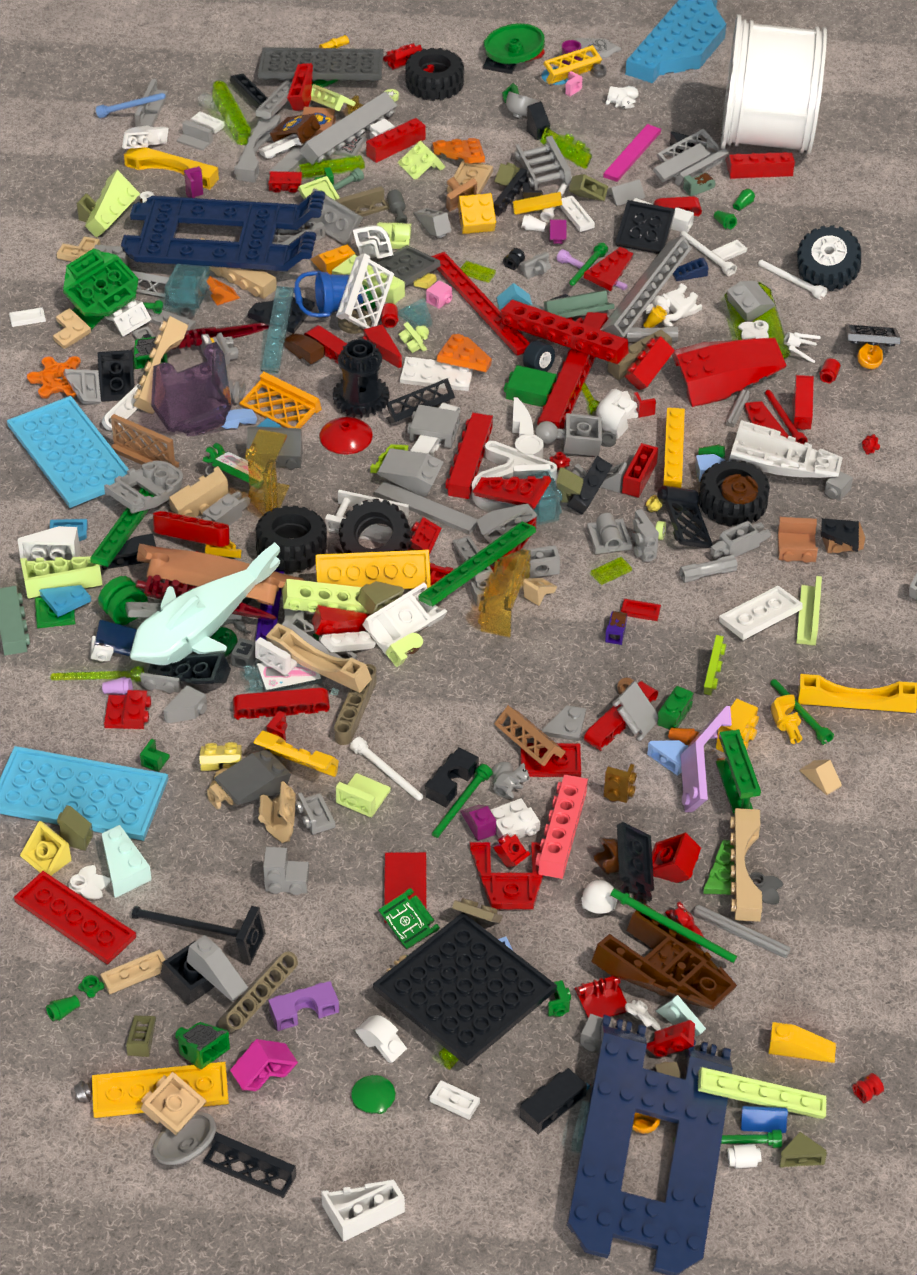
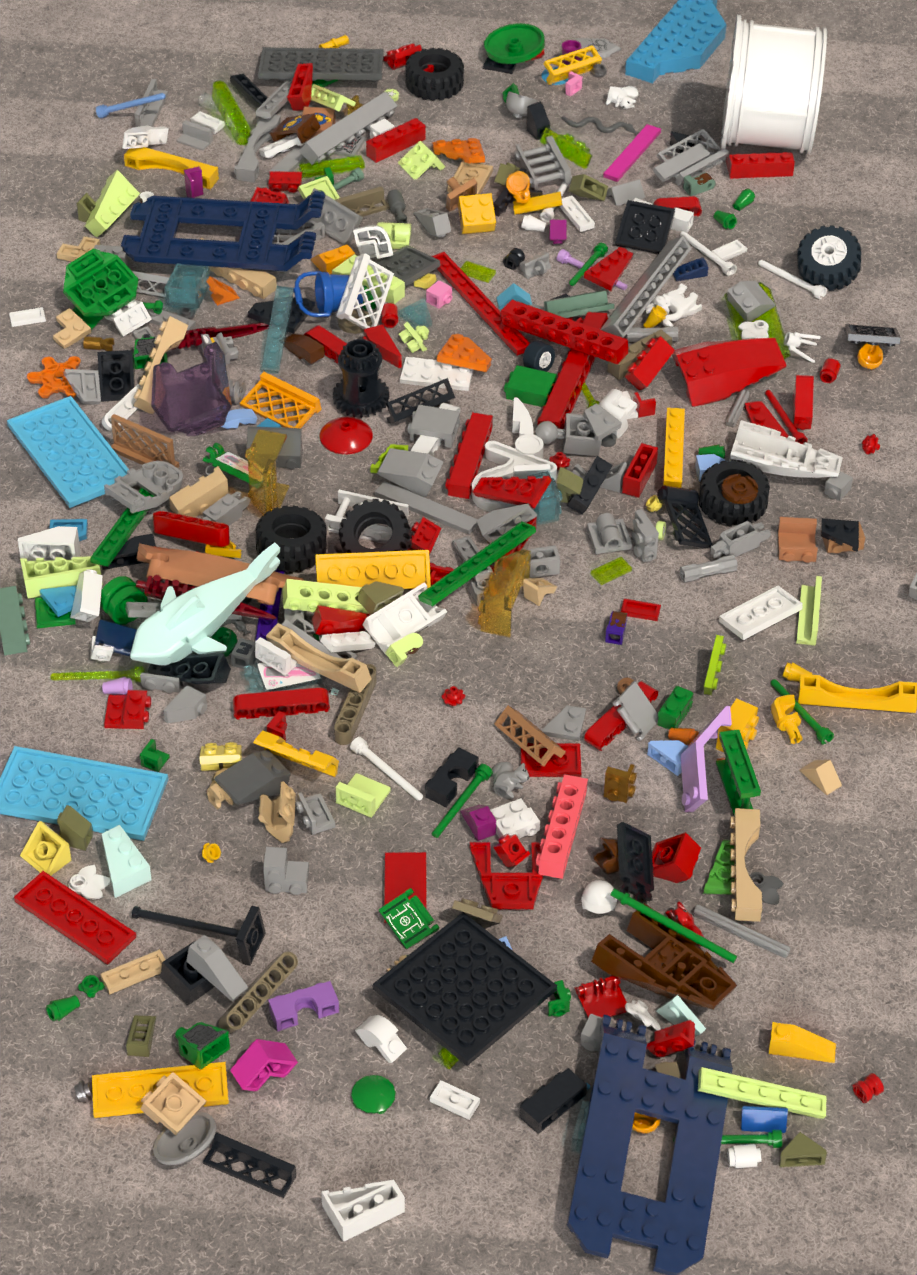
(87, 596): none -> white slope
(98, 343): none -> pearl gold bar
(211, 852): none -> yellow plate
(266, 195): none -> red bracket
(453, 696): none -> red plant
(518, 185): none -> light orange hair
(601, 421): none -> light grey wing
(629, 127): none -> dark grey animal
(792, 672): none -> yellow cone

